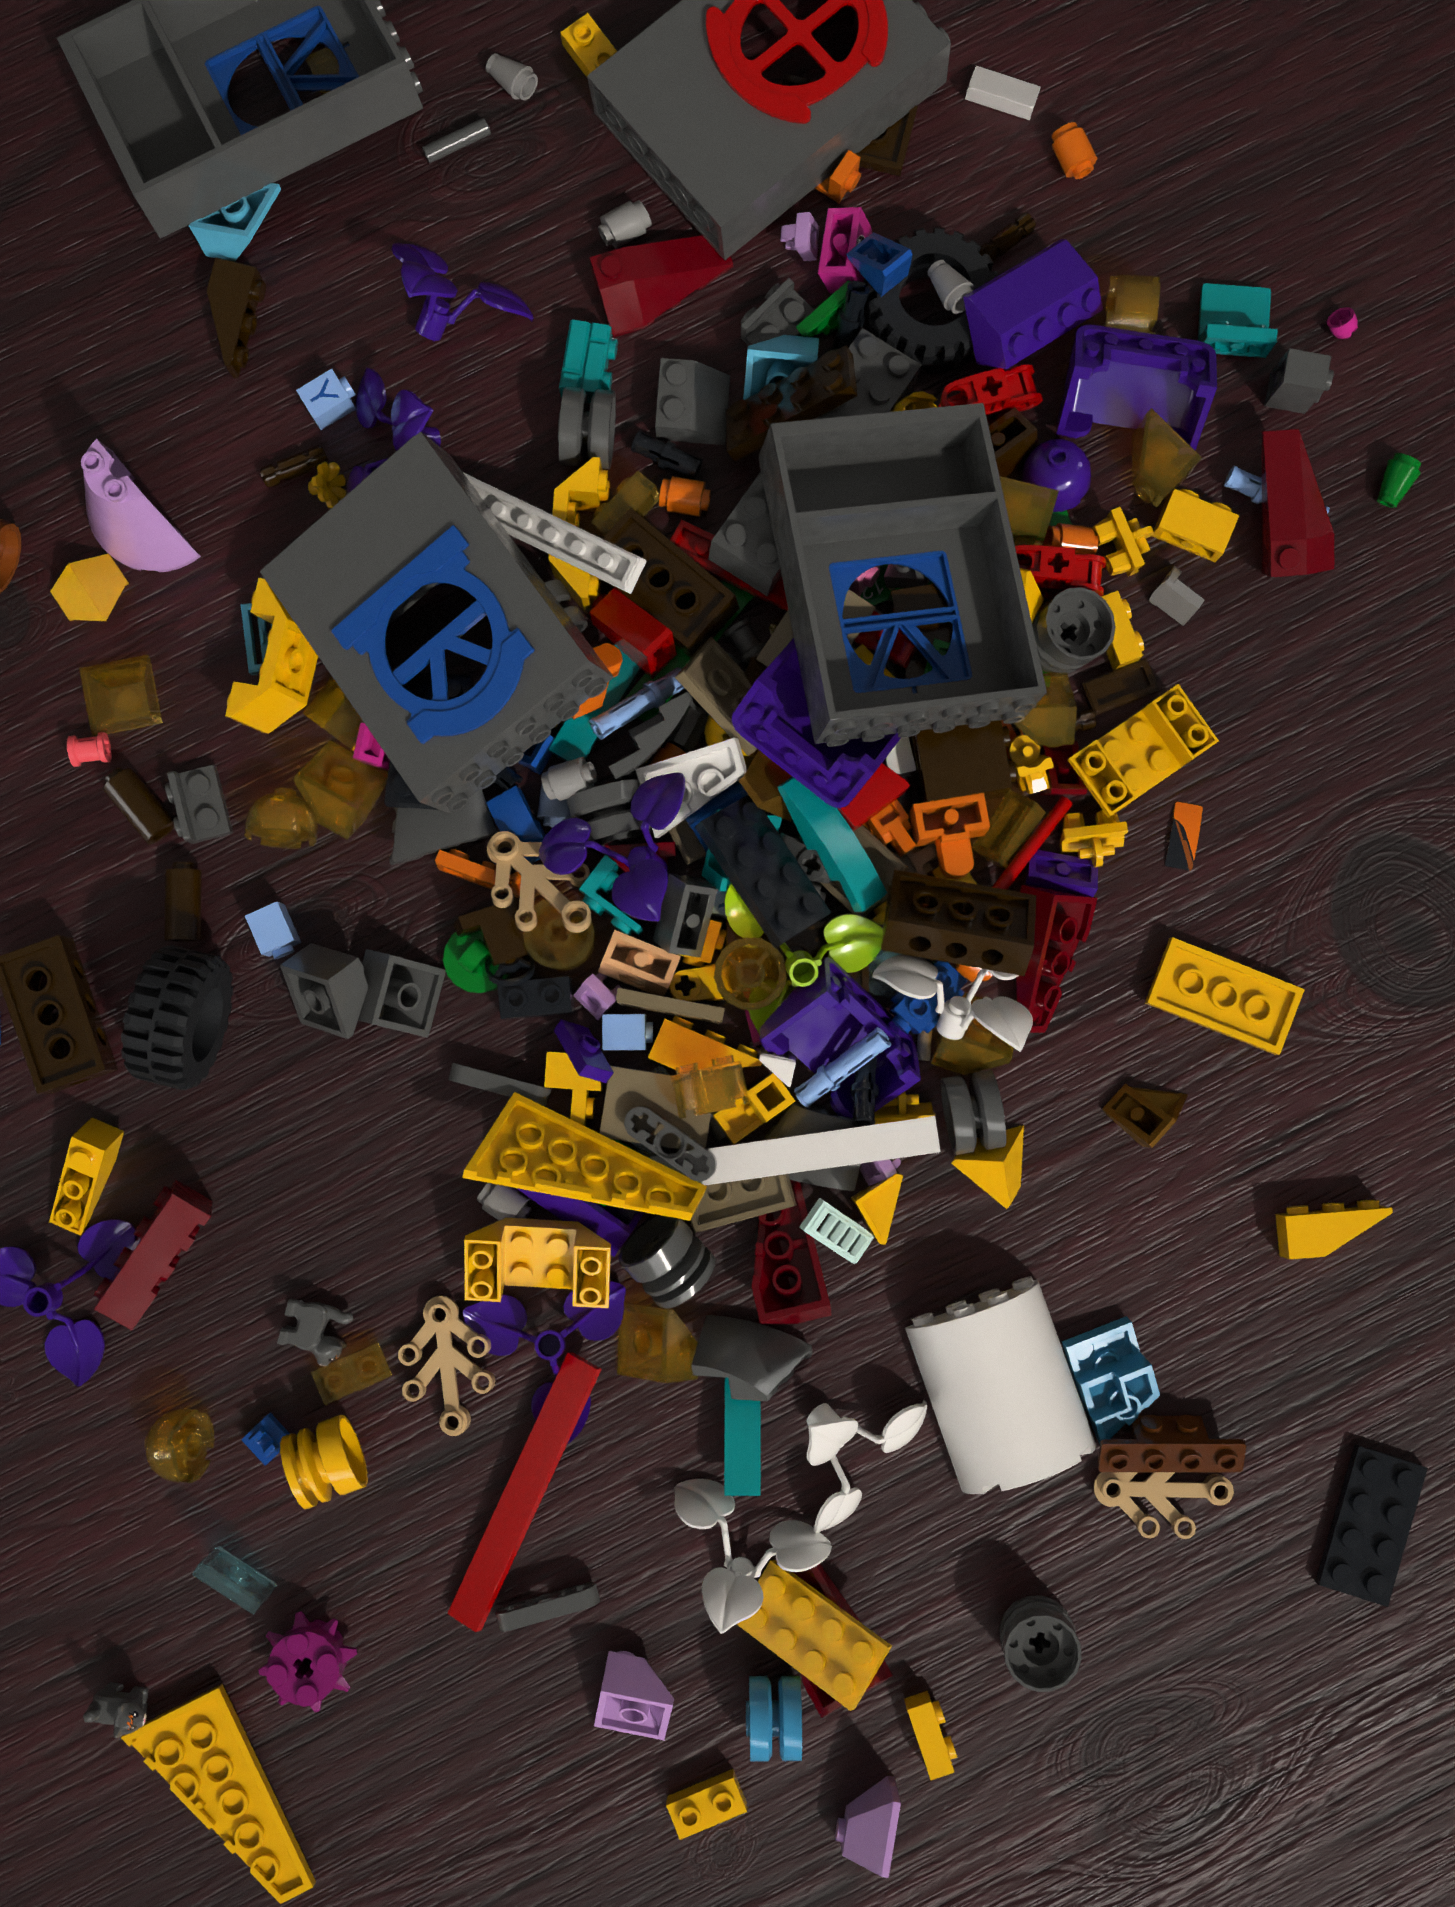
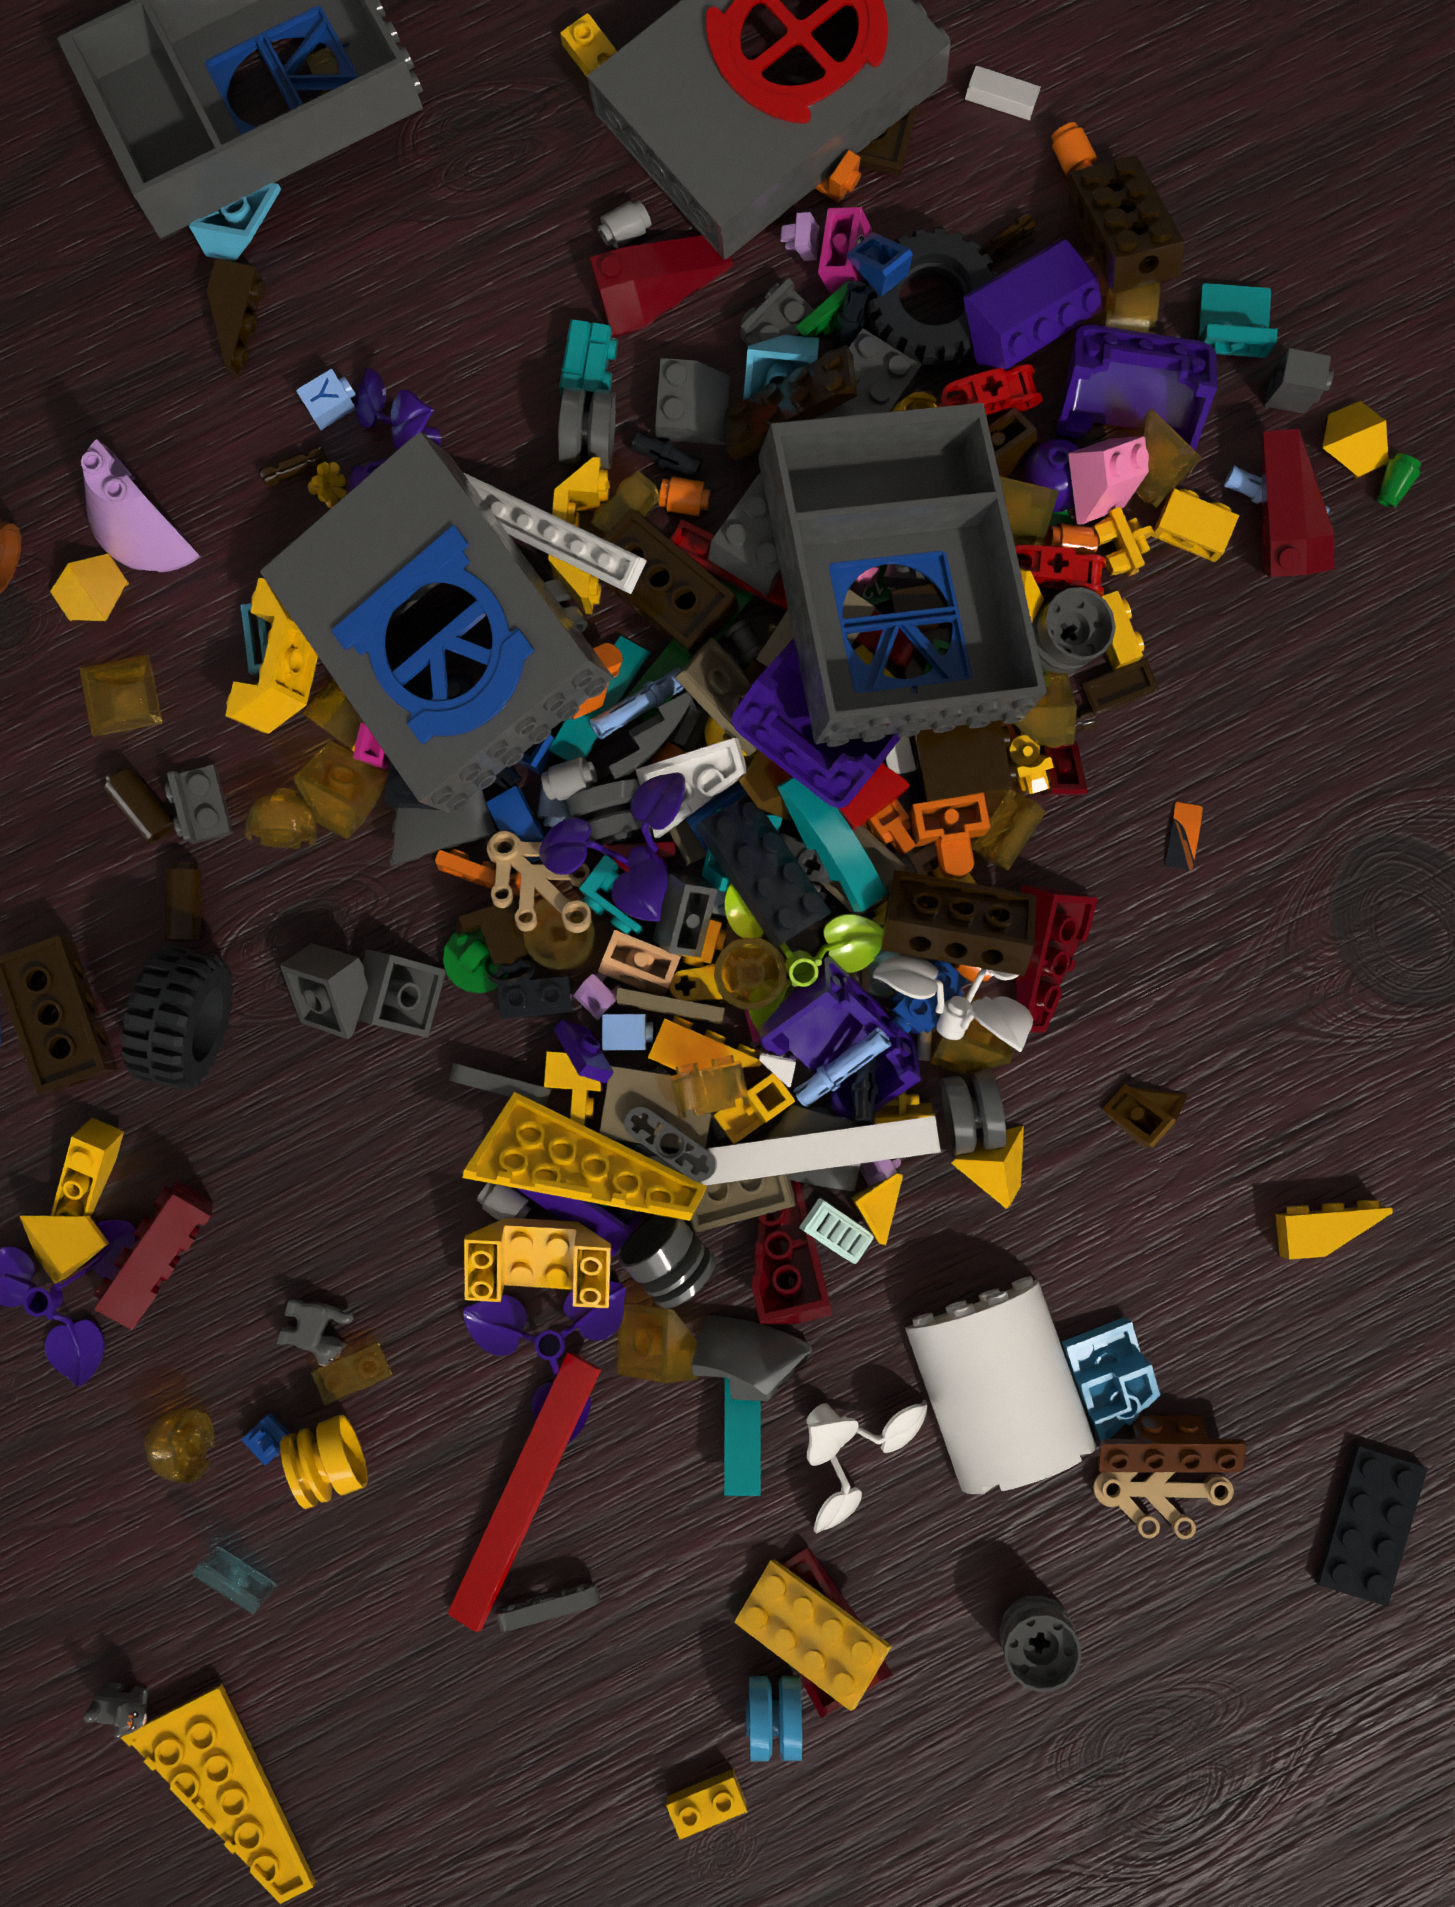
(63, 1242): none -> yellow slope
(89, 749): coral bush -> none
(273, 930): light blue brick -> none
(292, 1677): magenta brick -> none
(420, 279): dark purple plant -> none
(446, 1359): tan plant -> none
(456, 140): dark grey piece -> none
(512, 76): light grey cone -> none
(633, 1698): lavender slope -> none
(634, 631): red slope -> none
(733, 1592): white plant -> none
(870, 1827): lavender slope -> none
(935, 1748): yellow piece -> none
(949, 286): light grey cone -> none
(1033, 843): red bar -> none
(1062, 873): dark purple plate -> none
(1092, 840): yellow hips -> none
(1107, 475): none -> bright pink slope
(1125, 224): none -> dark brown brick
(1143, 750): yellow slope -> none
(1176, 597): light grey tile -> none
(1224, 996): yellow plate -> none
(1342, 323): dark pink hinge -> none
(1357, 438): none -> yellow slope

